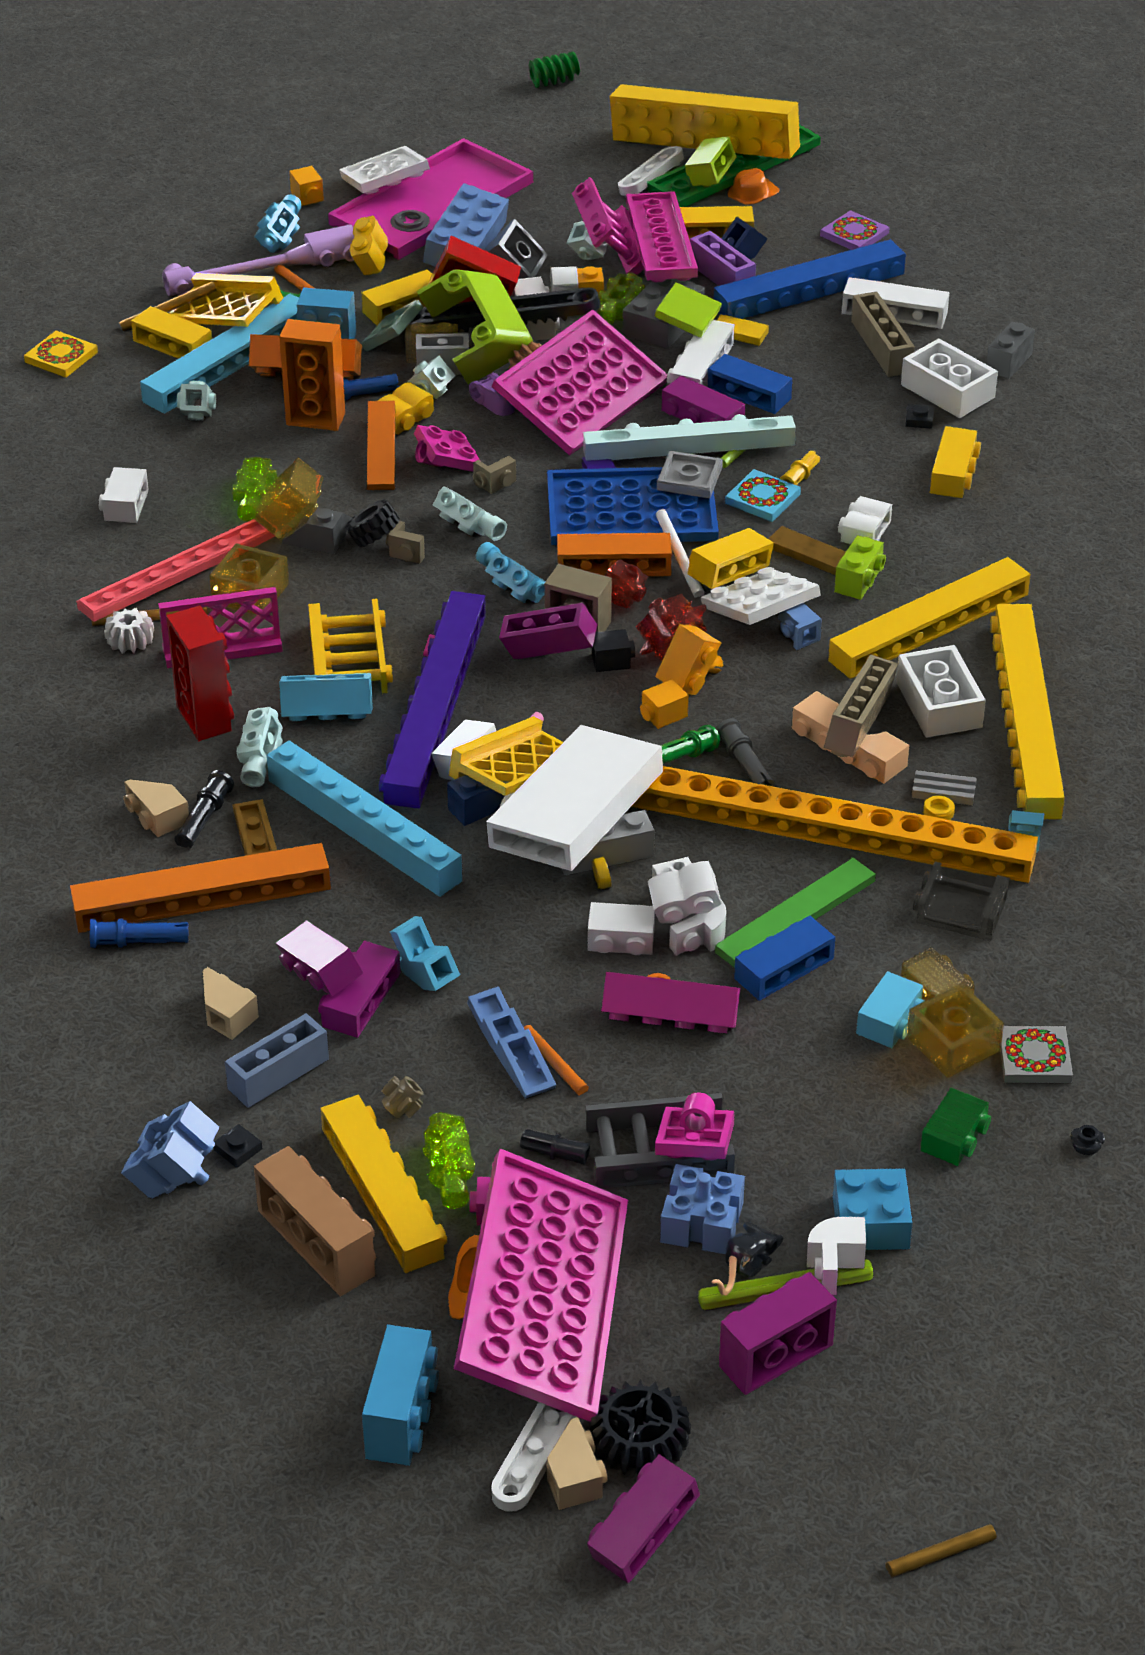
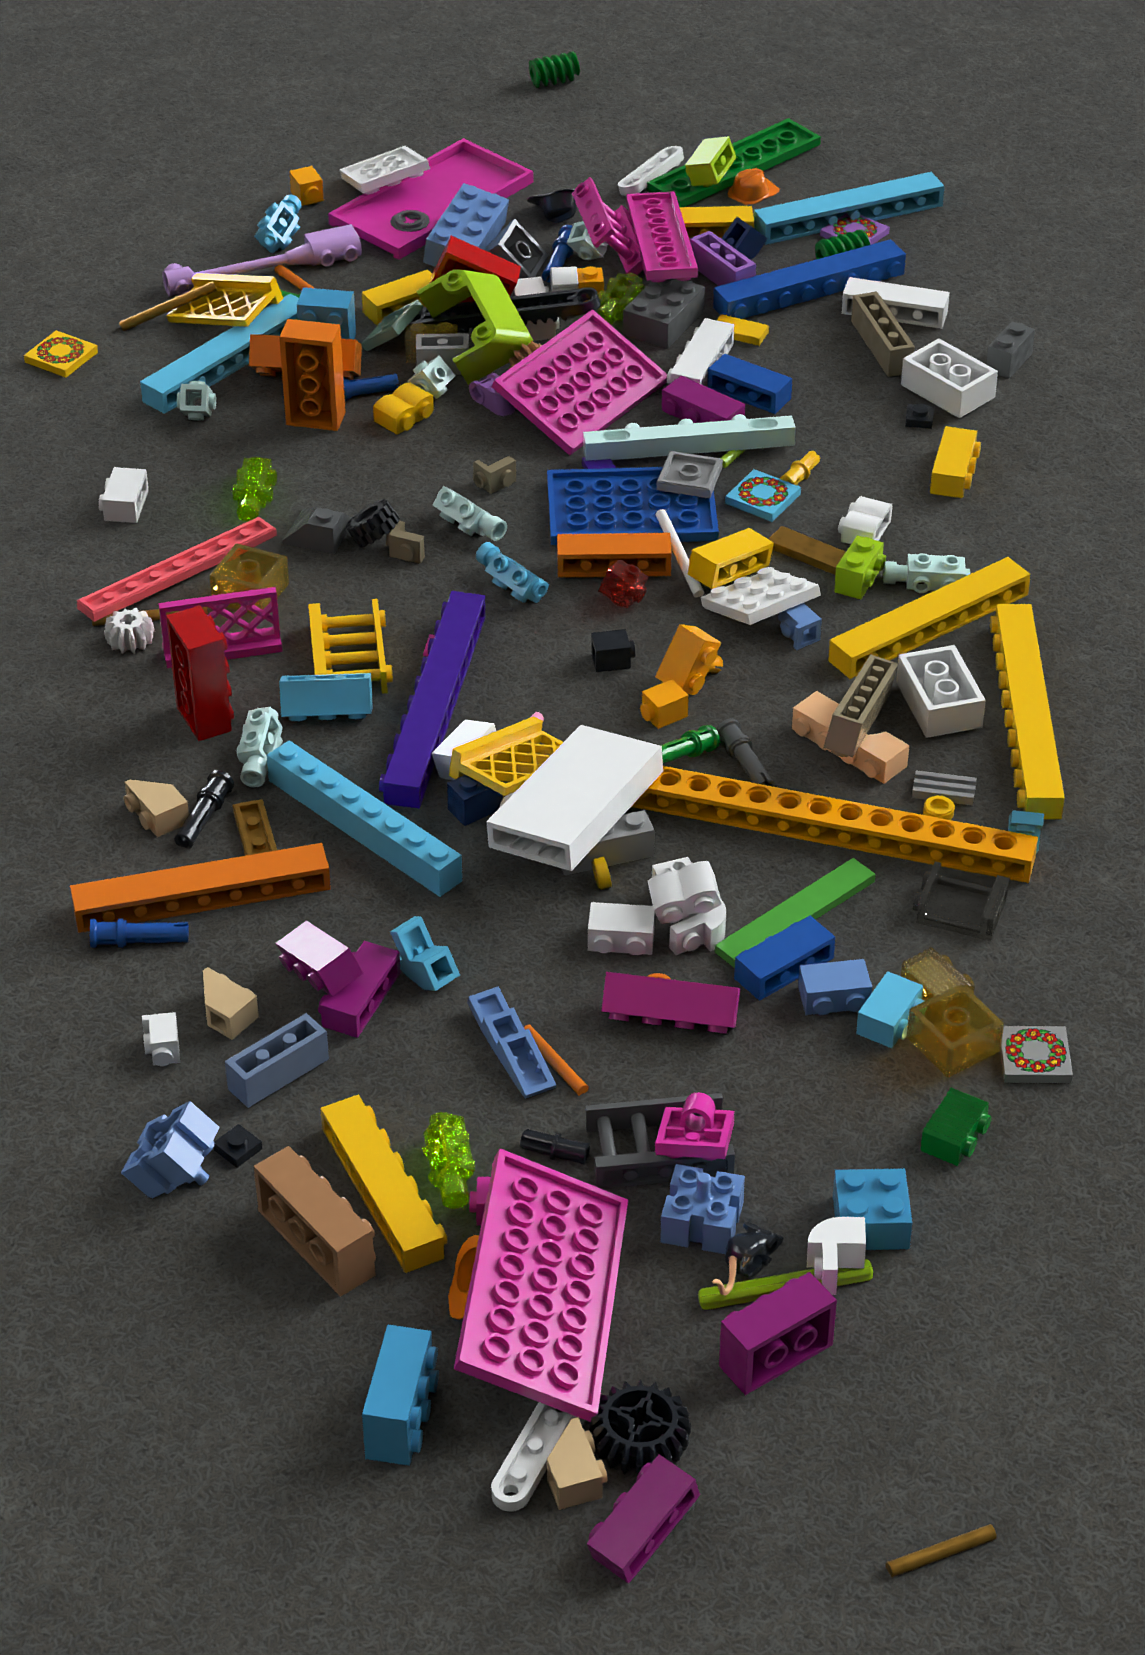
(161, 1038): none -> white brick
(168, 332): yellow brick -> none
(289, 499): clear yellow brick -> none
(368, 245): yellow brick -> none
(381, 445): orange tile -> none
(402, 1097): dark tan gear -> none
(444, 448): dark pink plate -> none
(548, 631): magenta brick -> none
(556, 205): none -> black piece
(561, 251): none -> blue pin
(574, 586): dark tan brick -> none
(663, 620): clear red brick -> none
(688, 310): lime tile -> none
(689, 117): yellow brick -> none
(834, 986): none -> medium blue brick
(841, 243): none -> green piece
(872, 201): none -> medium azure brick
(931, 569): none -> light aqua brick
(1086, 1145): black plate -> none

